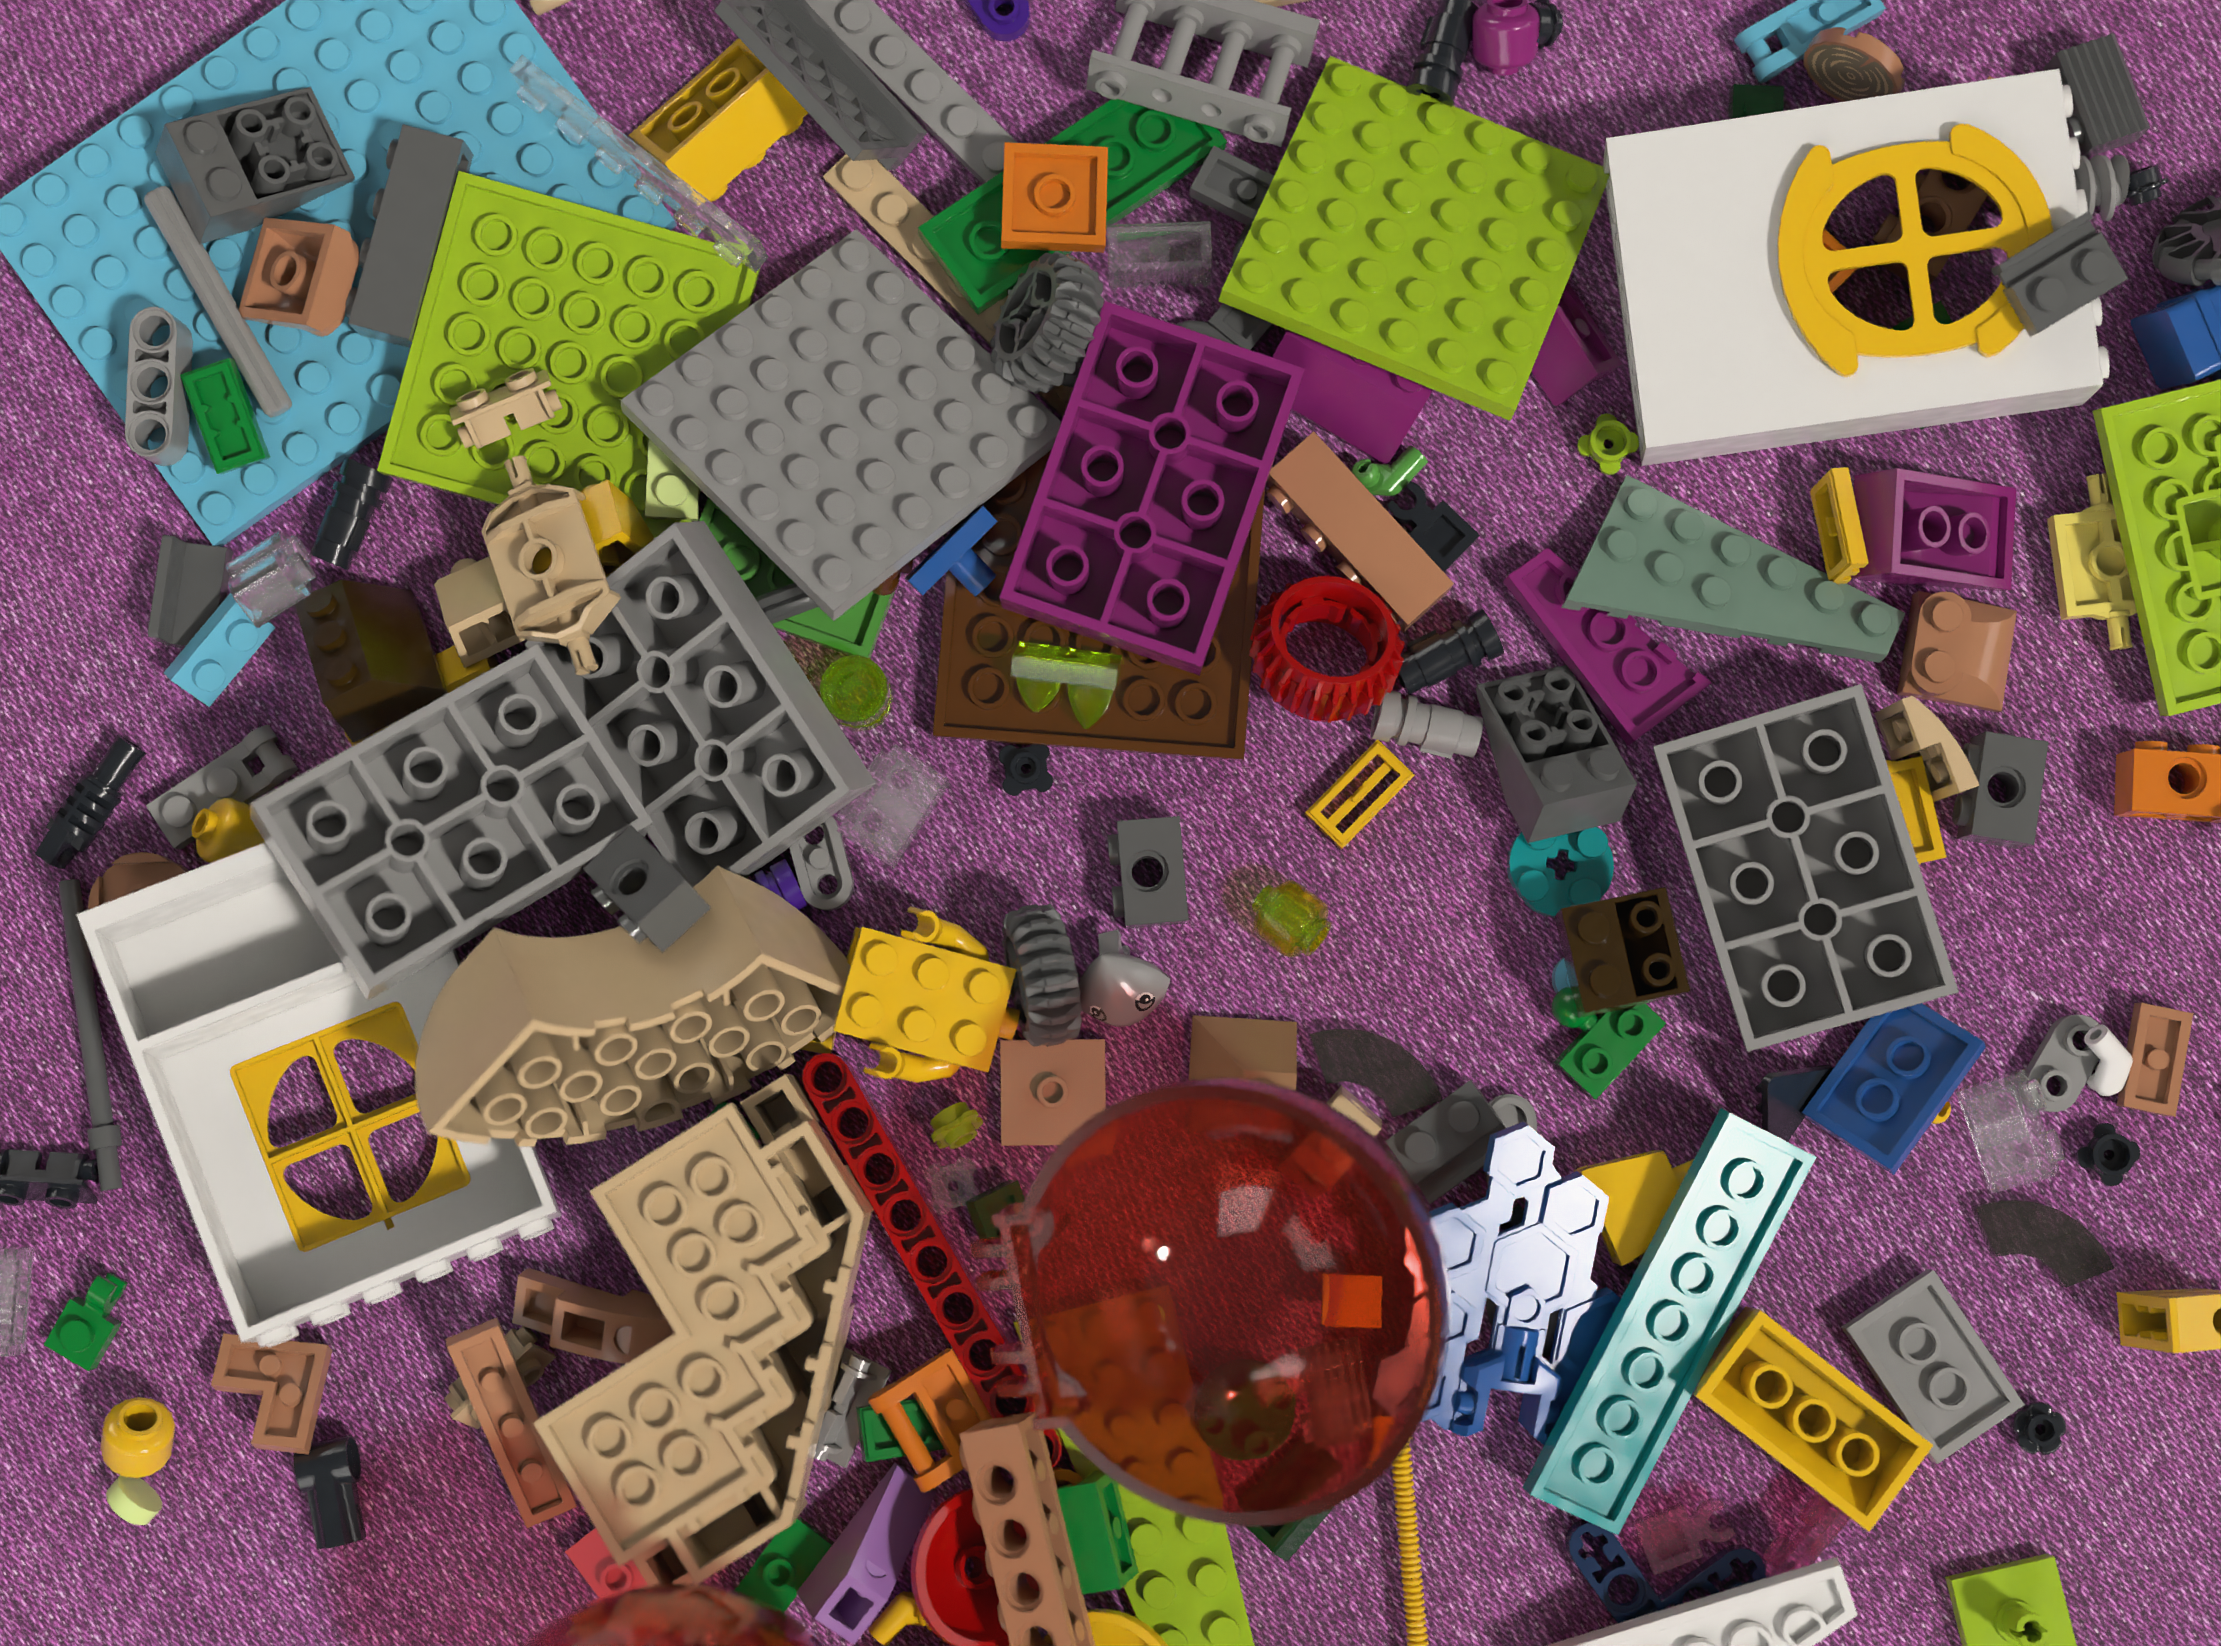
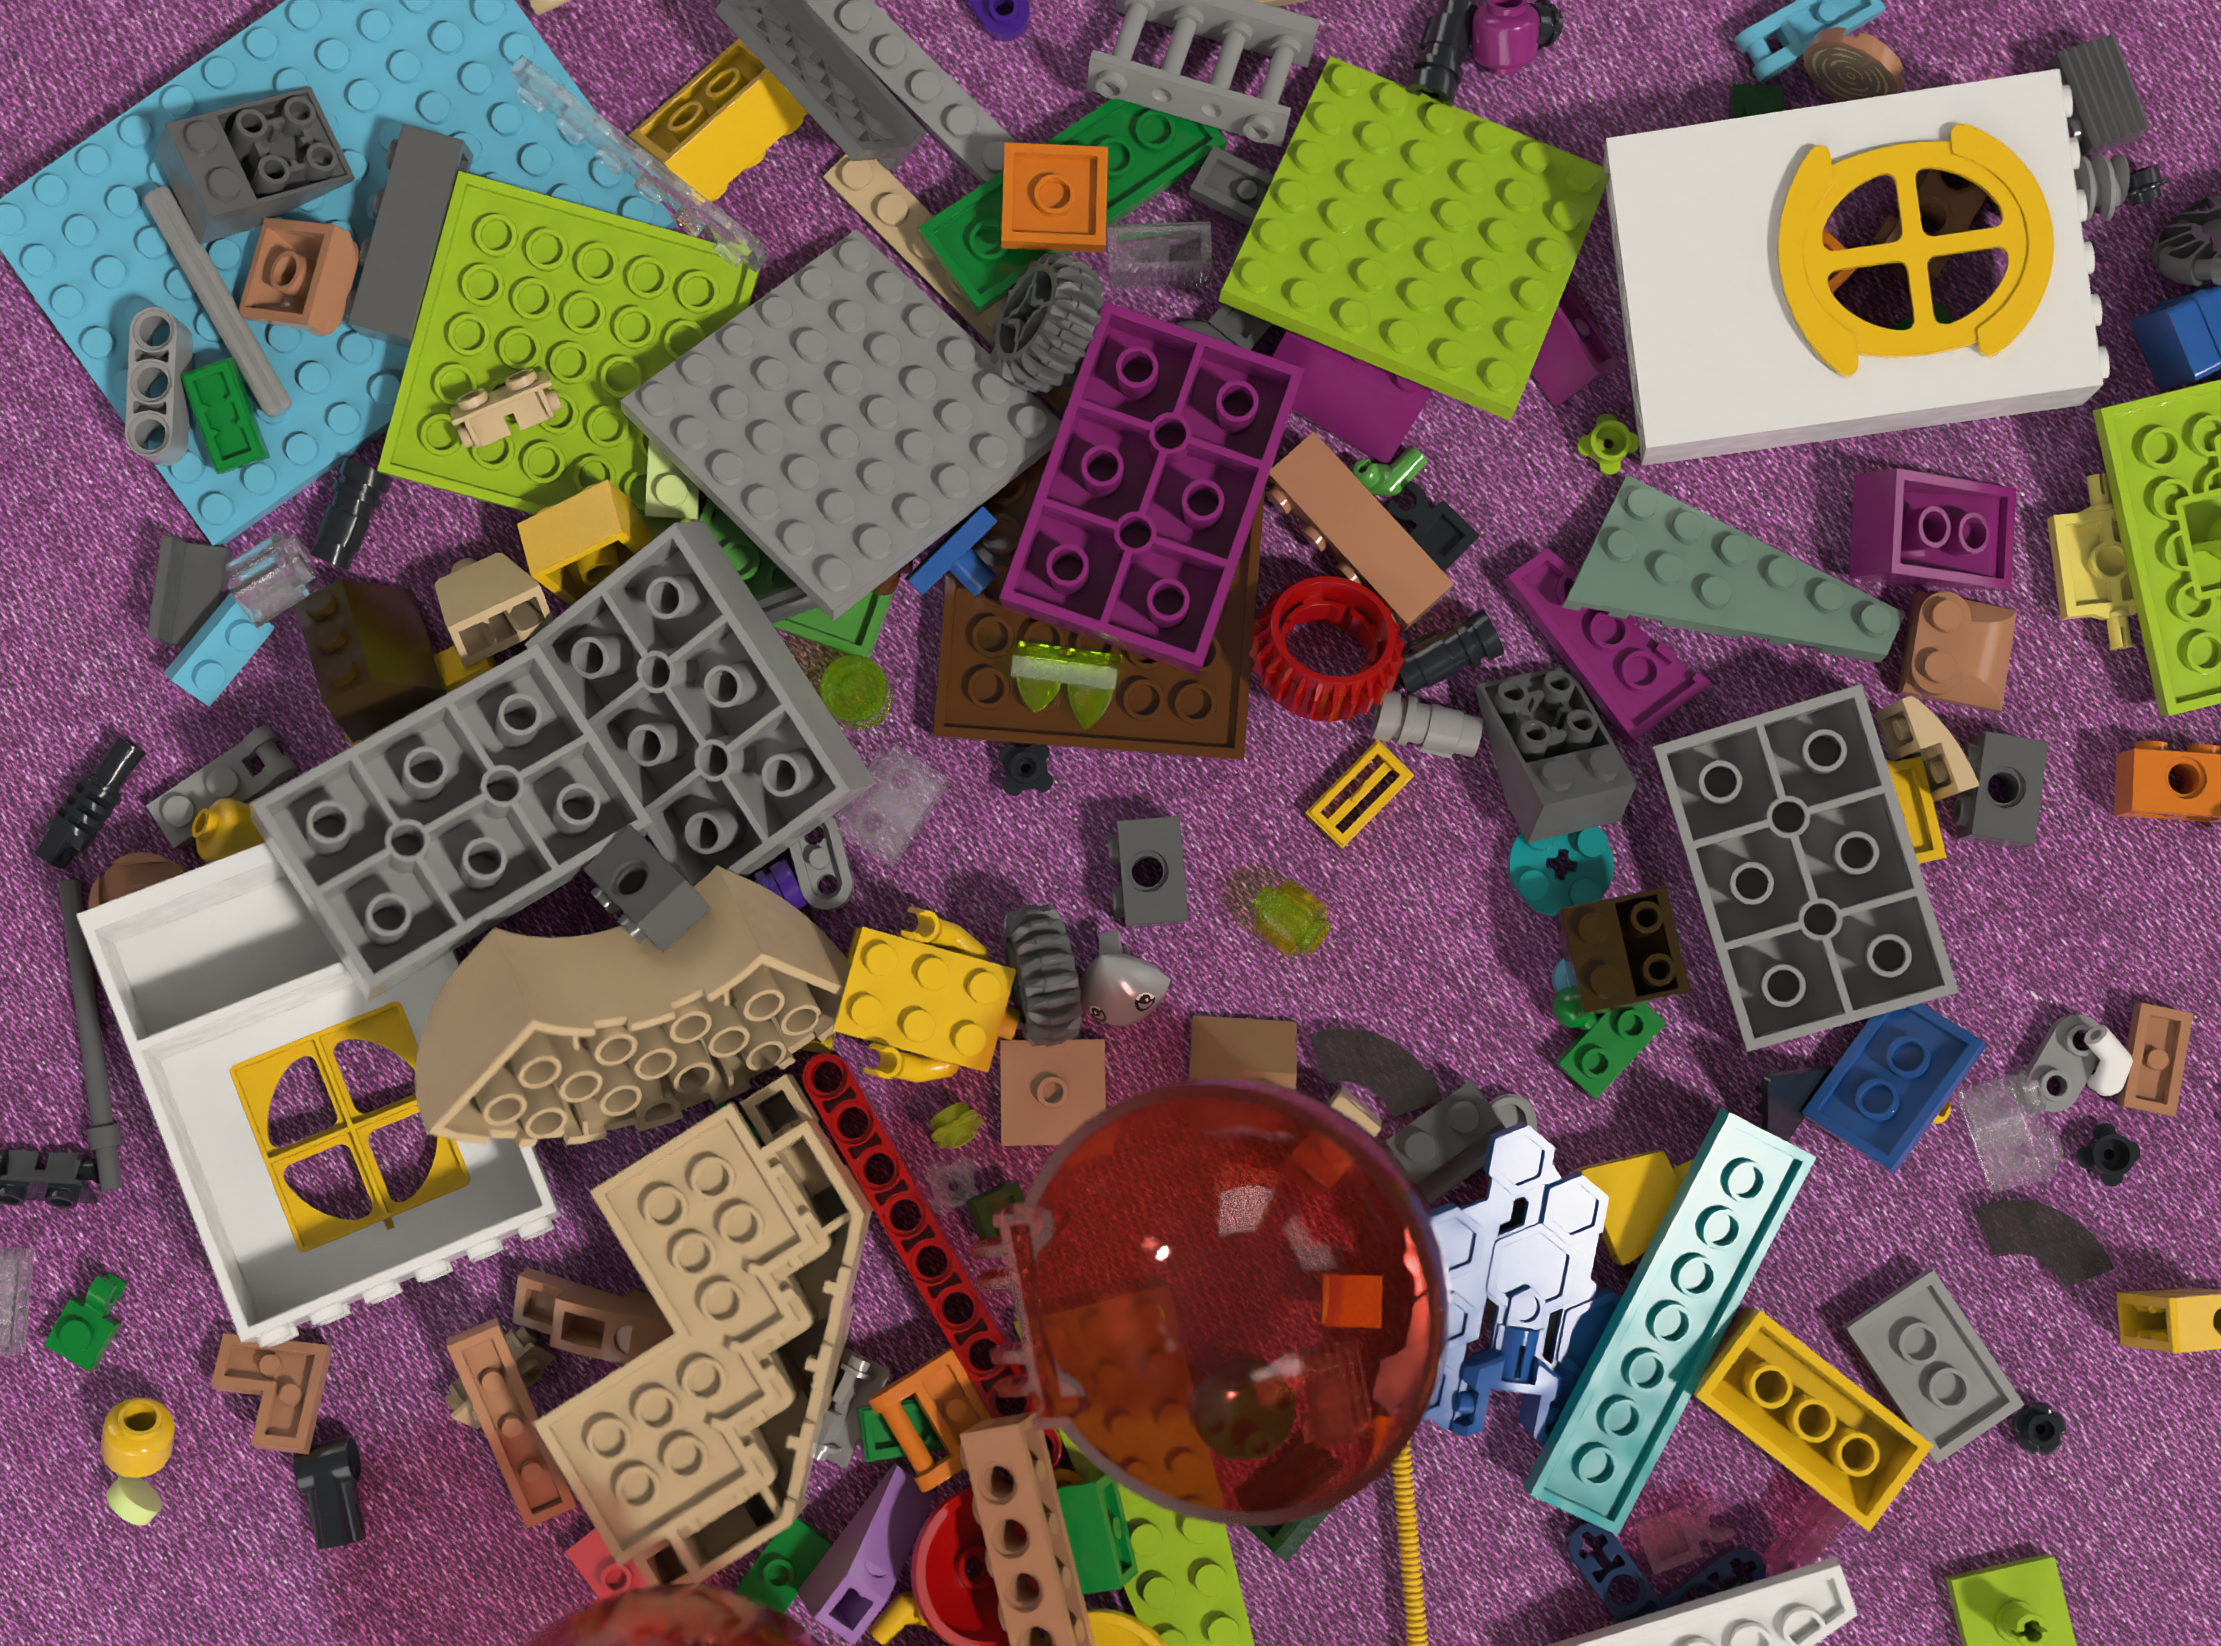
(573, 593): tan plate -> none
(1838, 525): yellow tile -> none
(2059, 274): dark grey plate -> none

